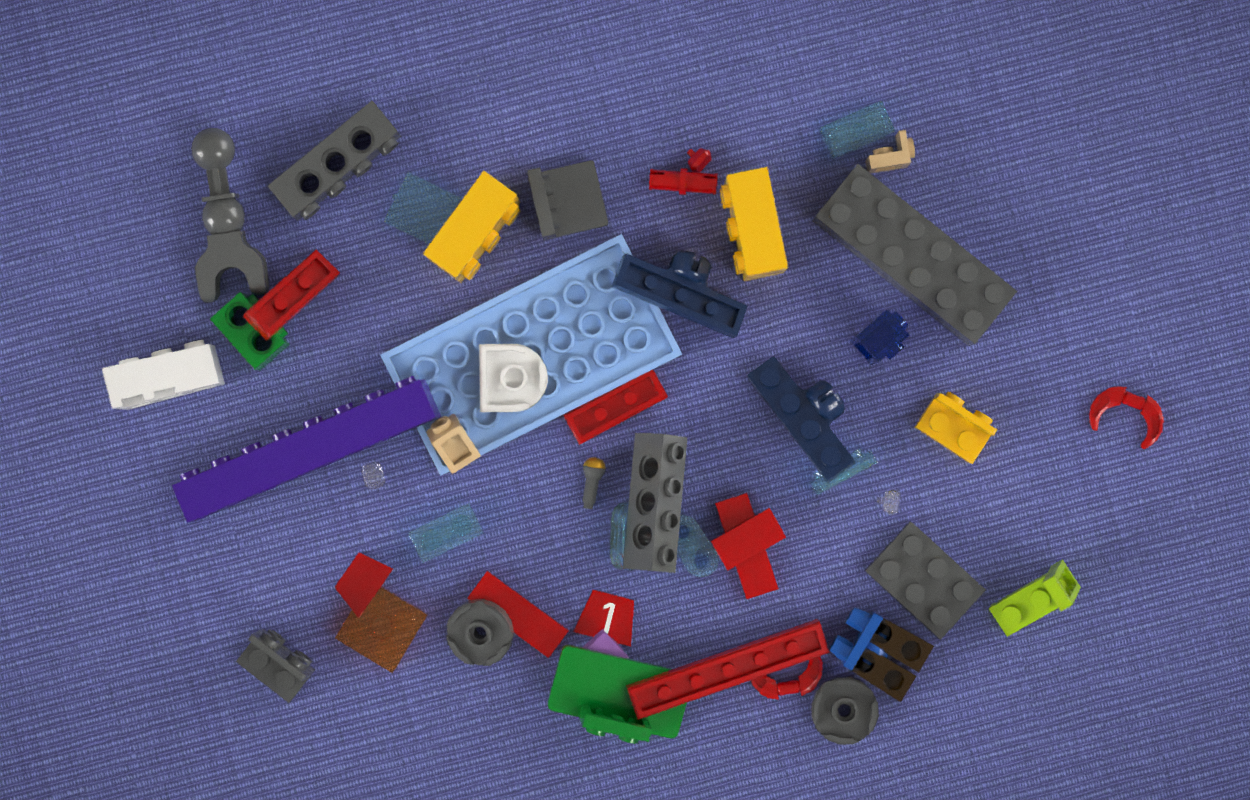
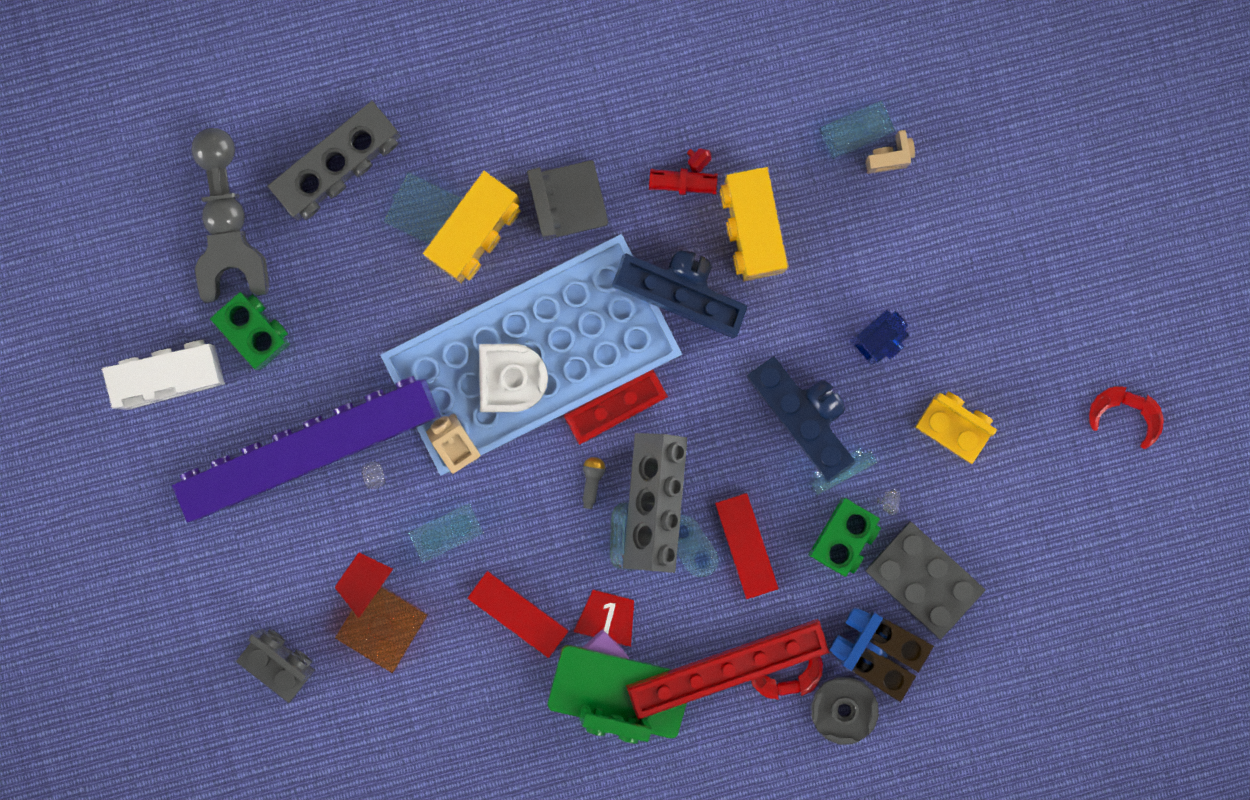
(291, 294): red tile -> none
(468, 643): dark grey plate -> none
(748, 539): red tile -> none
(837, 533): none -> green brick
(914, 256): dark grey brick -> none
(1036, 599): lime bracket -> none

